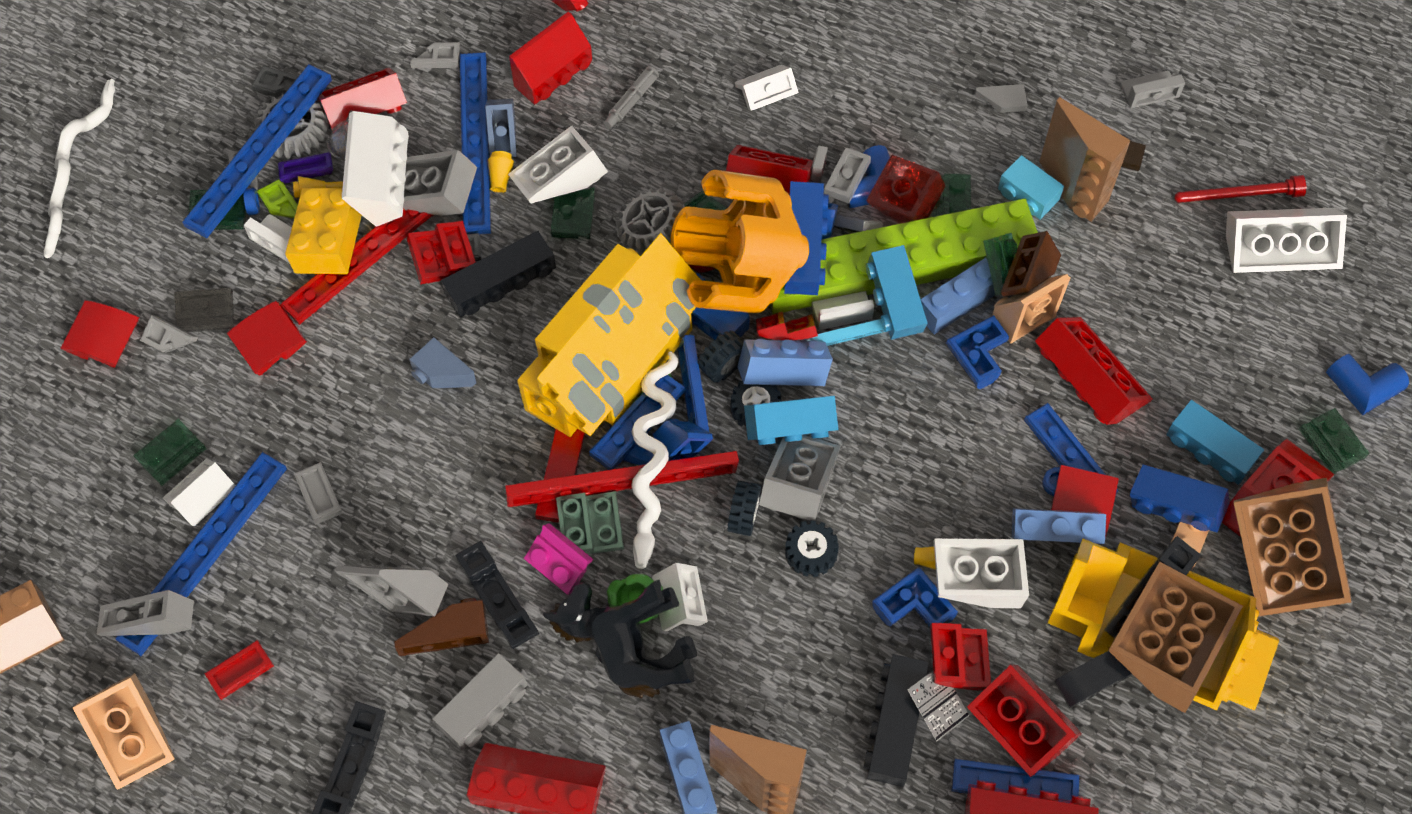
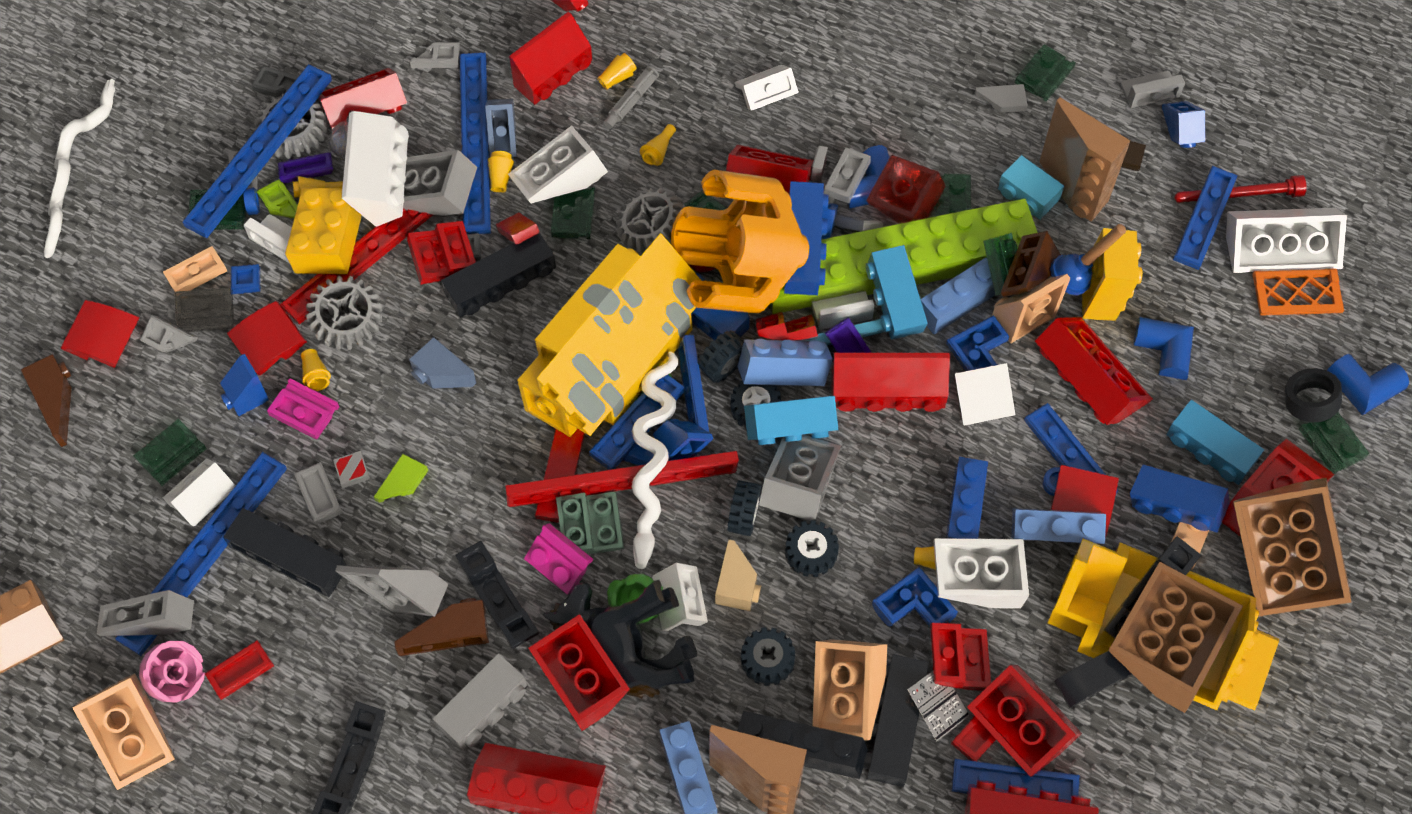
(52, 393): none -> reddish brown slope
(171, 671): none -> bright pink cylinder
(195, 270): none -> light nougat plate
(242, 387): none -> blue slope
(245, 279): none -> blue tile
(285, 551): none -> black brick
(303, 409): none -> dark pink plate
(314, 371): none -> yellow cone
(351, 469): none -> light grey tile
(352, 293): none -> light grey gear
(402, 479): none -> lime tile
(517, 228): none -> red tile
(580, 671): none -> red slope
(617, 71): none -> yellow cone
(655, 150): none -> yellow cone
(737, 580): none -> tan slope
(767, 667): none -> black wheel
(825, 748): none -> black brick
(846, 338): none -> dark purple tile
(848, 685): none -> light nougat slope
(890, 381): none -> slope
(967, 499): none -> blue brick
(973, 740): none -> red tile
(985, 394): none -> white sticker
(1045, 72): none -> clear green plate
(1080, 266): none -> blue piece
(1113, 278): none -> yellow brick
(1172, 340): none -> blue brick
(1185, 123): none -> slope
(1205, 217): none -> blue tile
(1309, 275): none -> orange window
(1313, 379): none -> black tyre

